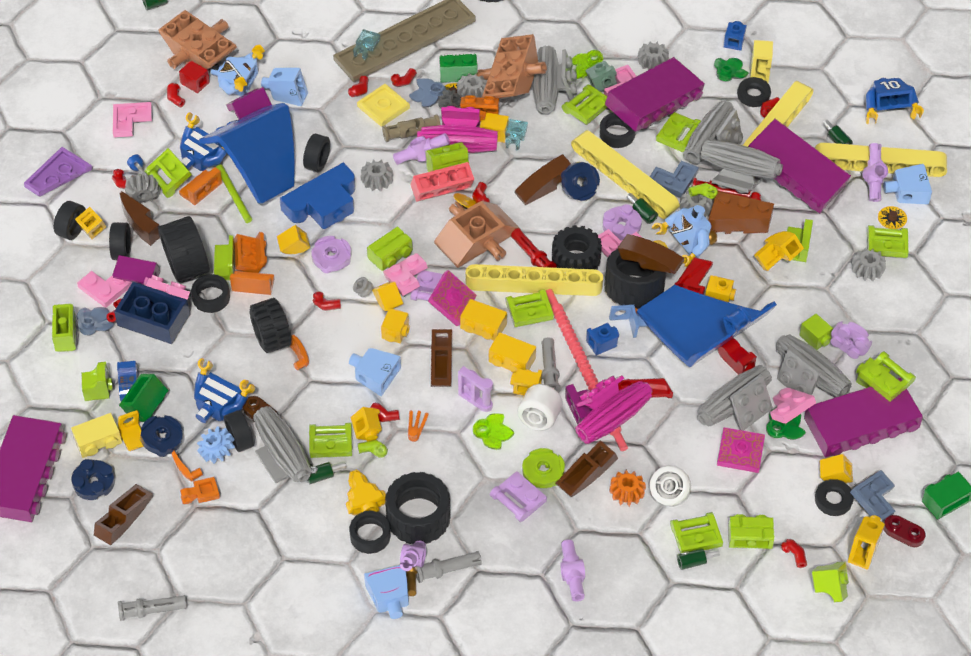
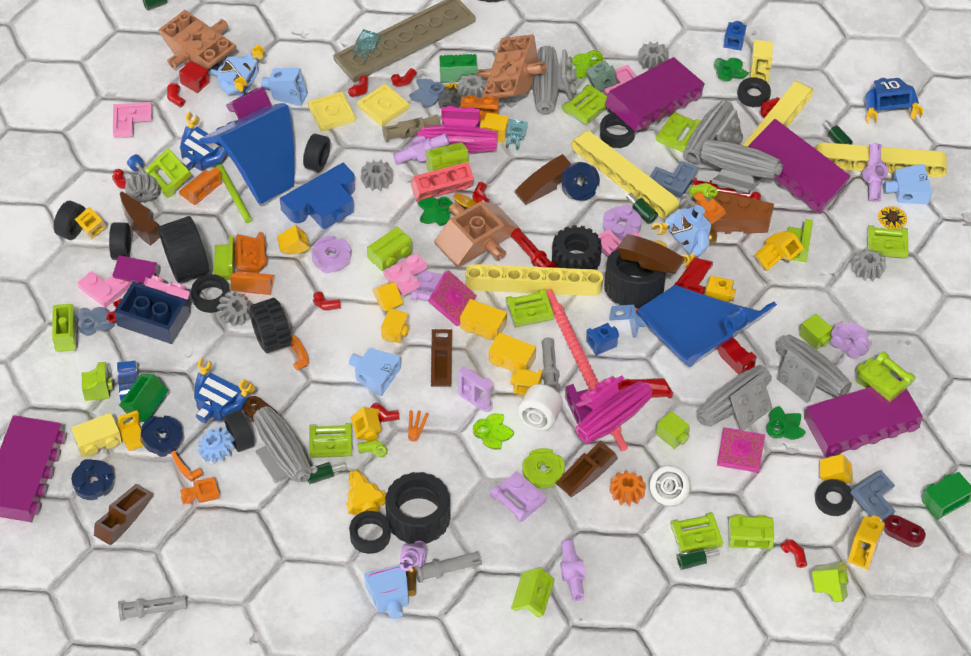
(56, 171): medium lavender wing -> none
(229, 311): none -> light grey gear
(331, 111): none -> light yellow tile
(362, 287): light grey bush -> none
(435, 210): none -> green plate
(533, 591): none -> lime panel
(673, 430): none -> lime brick
(713, 210): none -> orange plate
(791, 404): bright pink plate -> none

